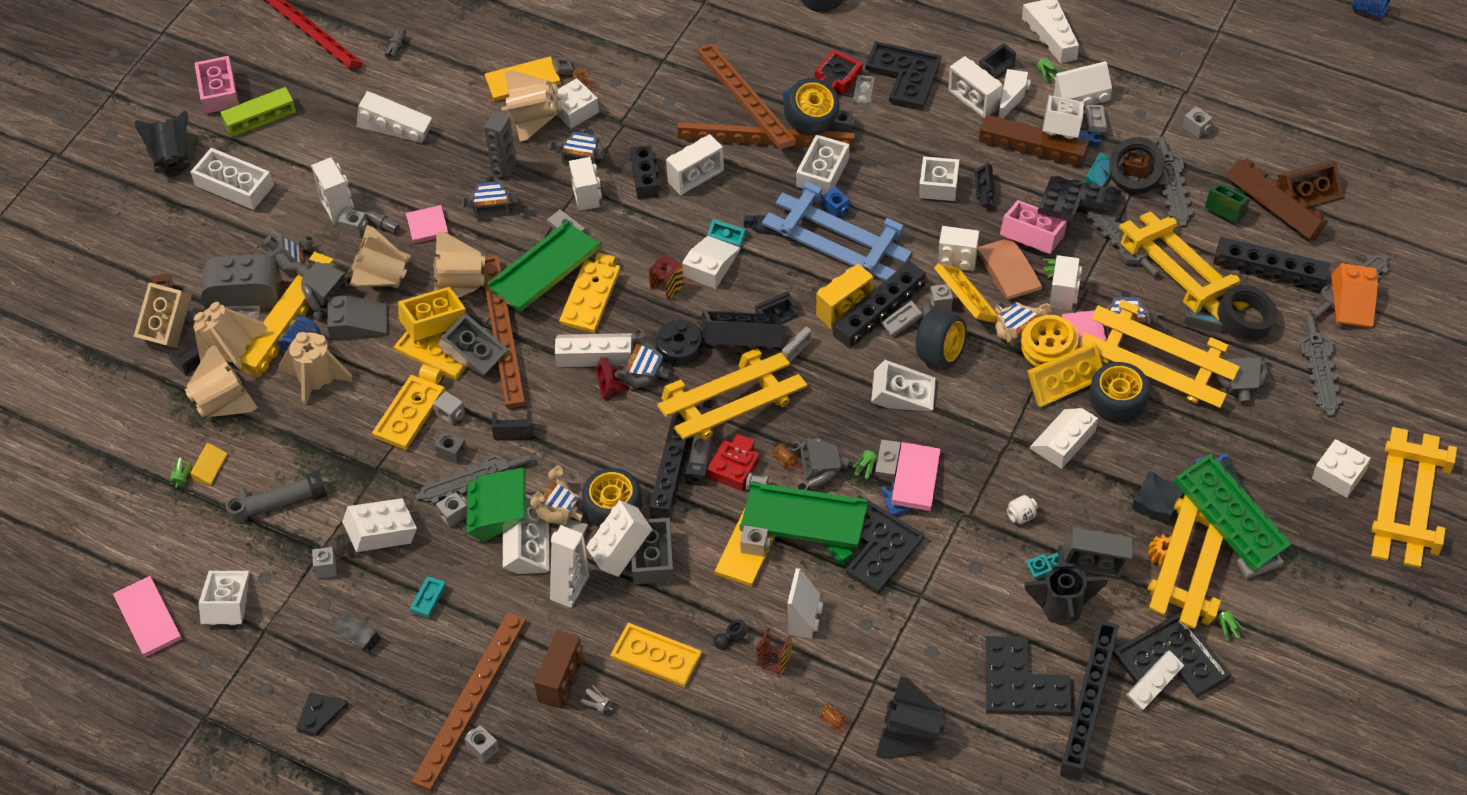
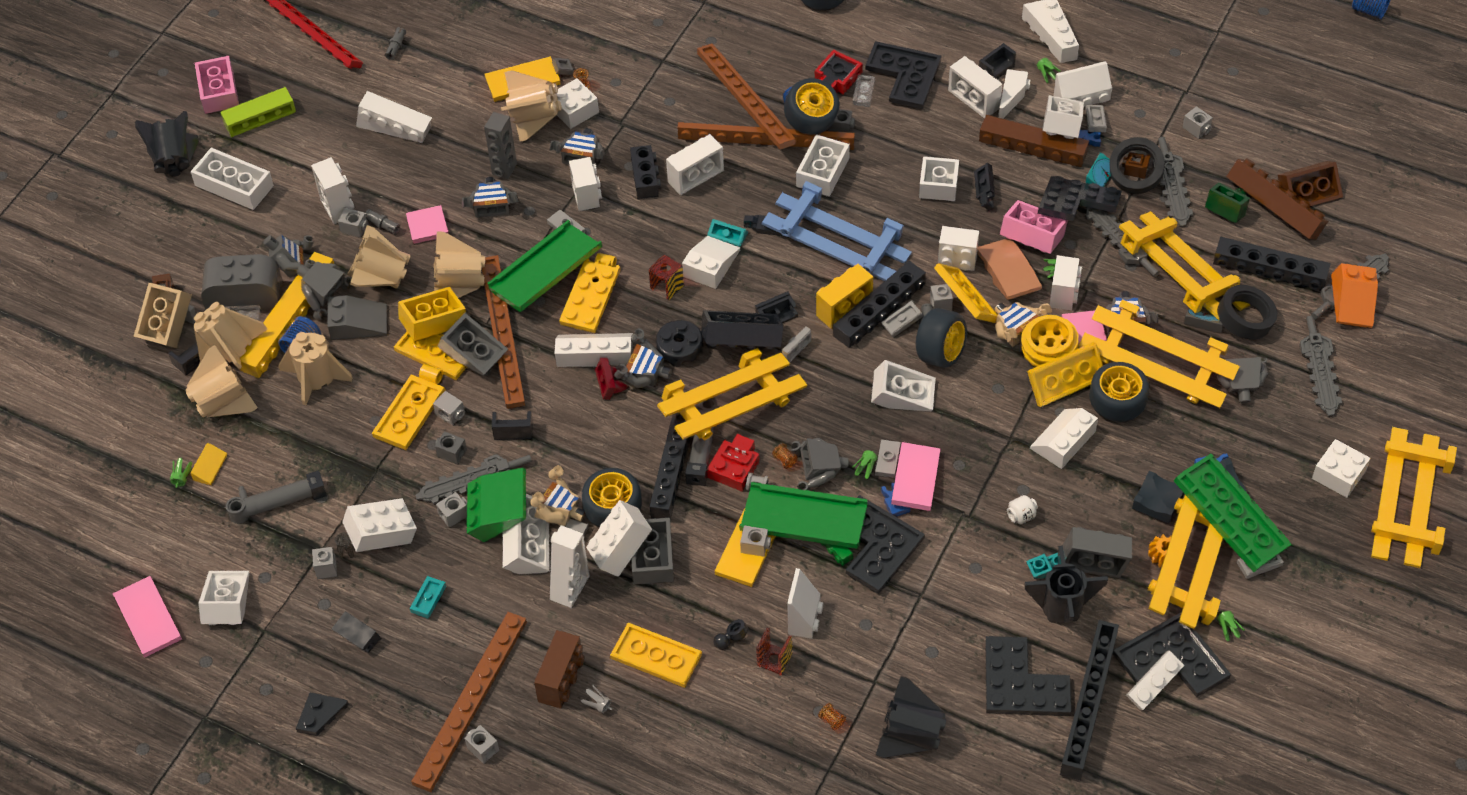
(836, 202): blue brick -> none

